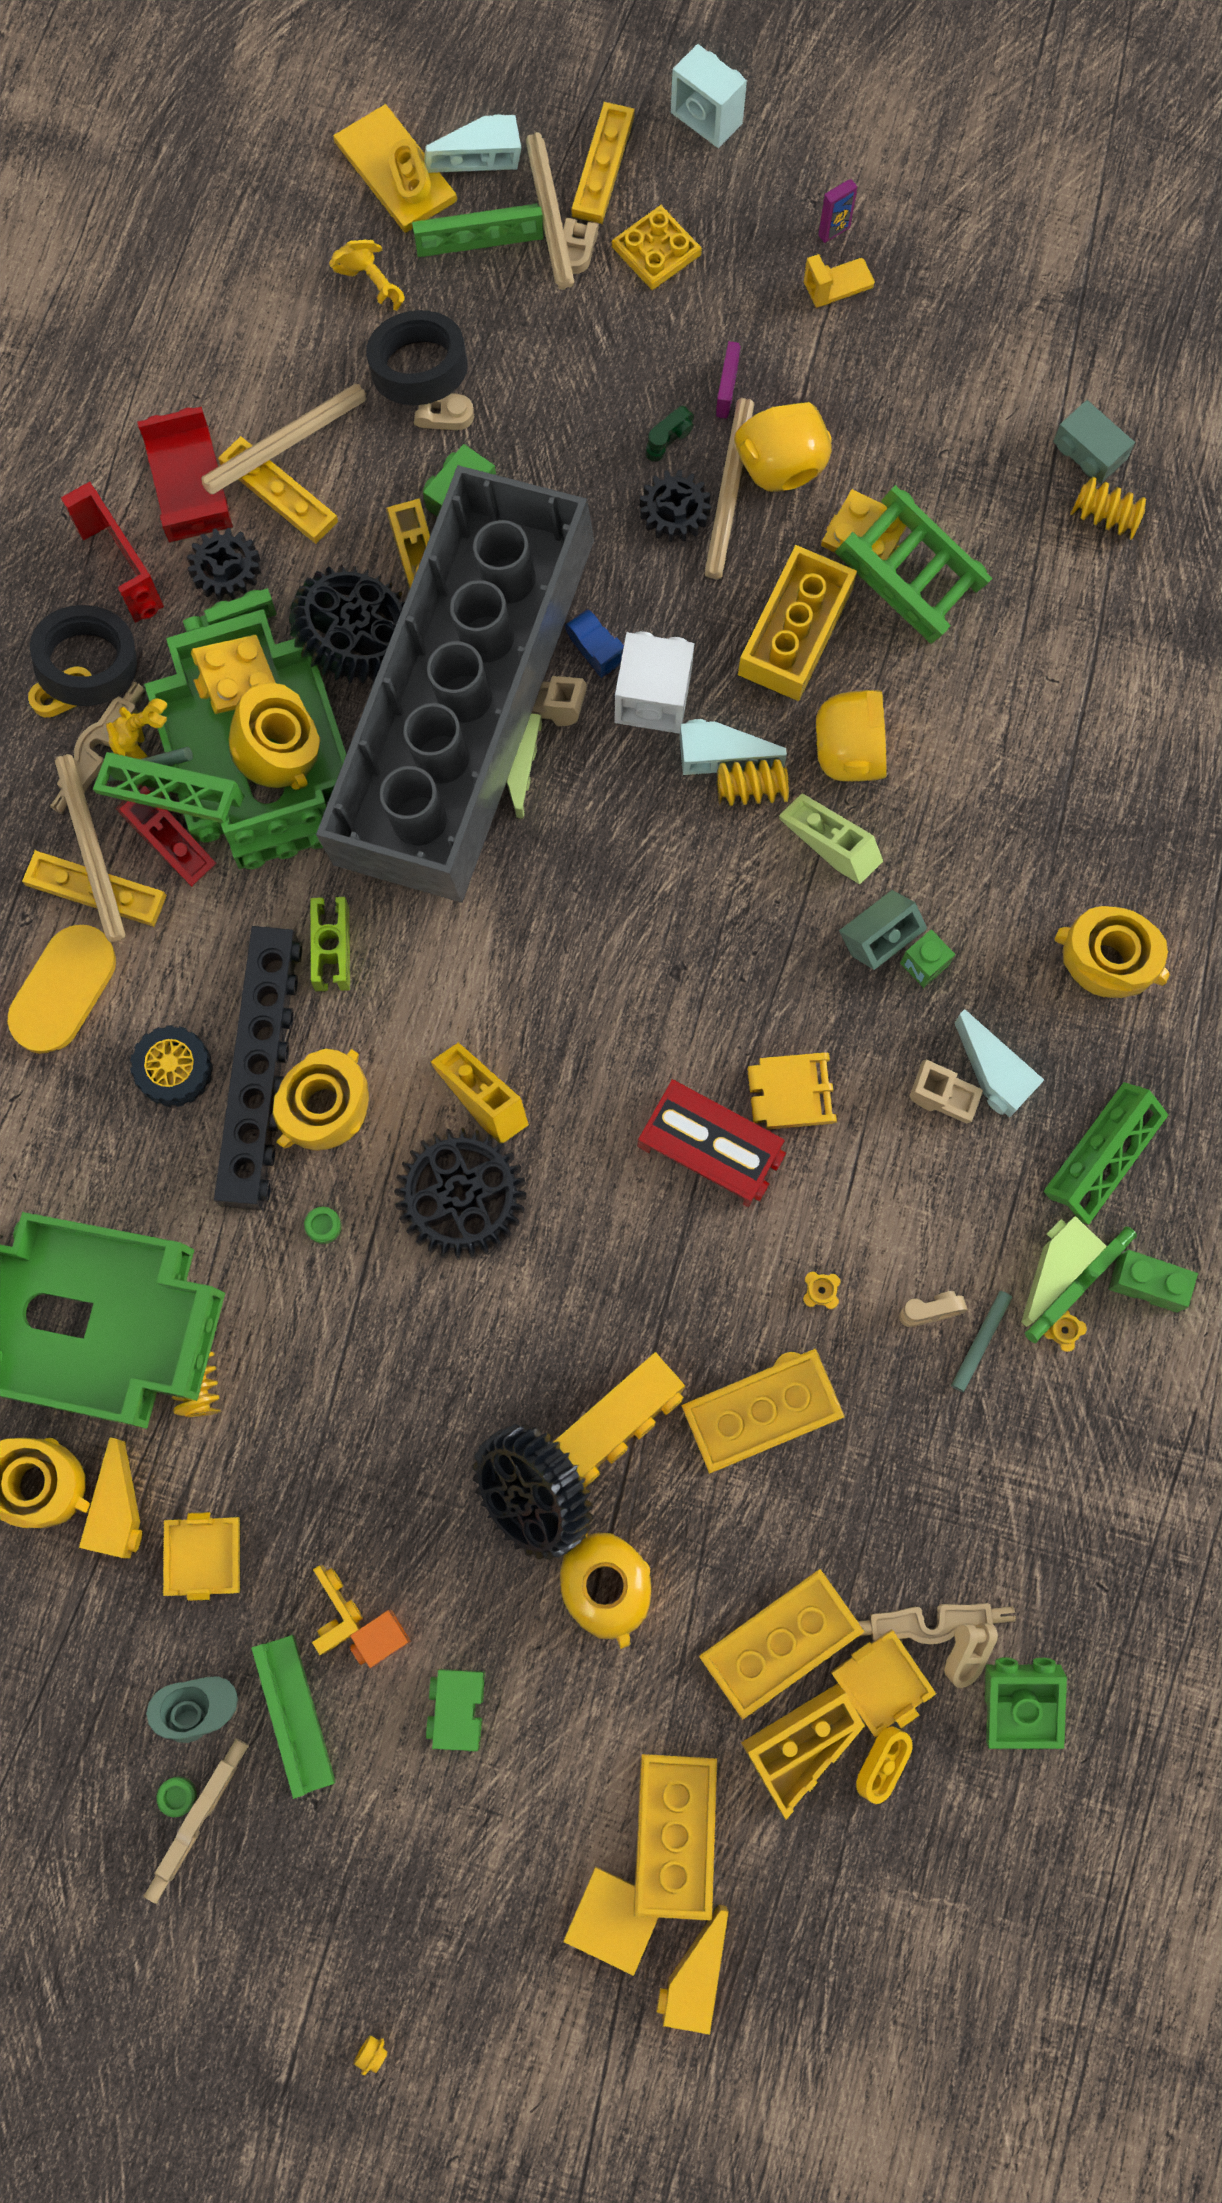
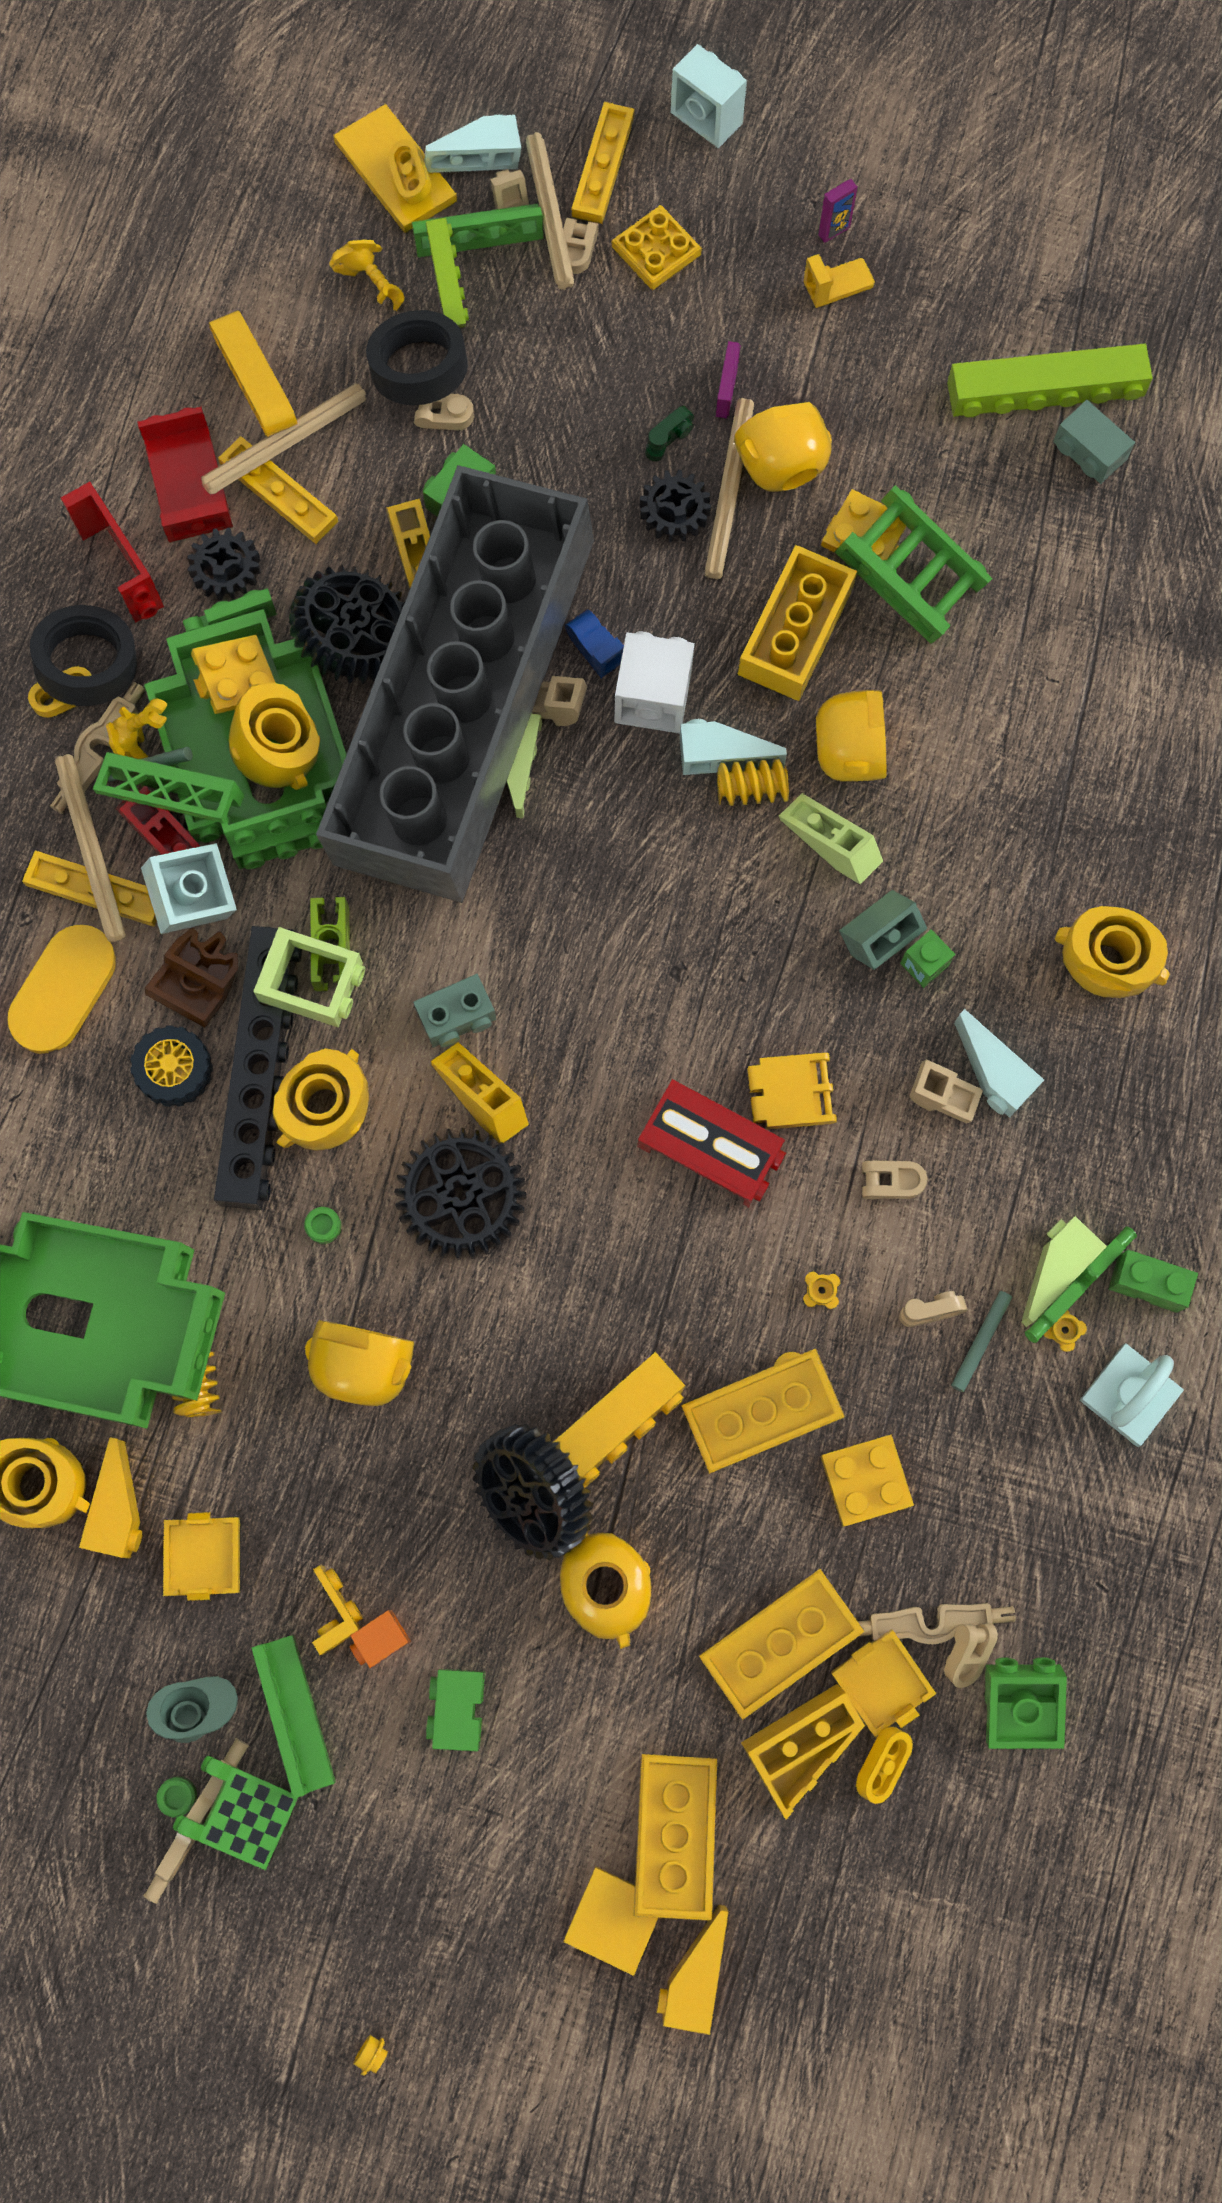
(188, 888): none -> light aqua brick
(194, 977): none -> reddish brown plate
(244, 1816): none -> bright green flag
(253, 373): none -> yellow beam
(275, 968): none -> yellowish green window
(357, 1363): none -> yellow piece
(446, 271): none -> lime piece
(455, 1011): none -> sand green brick
(509, 189): none -> tan tile
(867, 1480): none -> yellow plate
(906, 1179): none -> tan plate
(1049, 380): none -> lime brick
(1104, 1145): bright green fence -> none
(1110, 507): yellow piece -> none
(1133, 1393): none -> light aqua tile

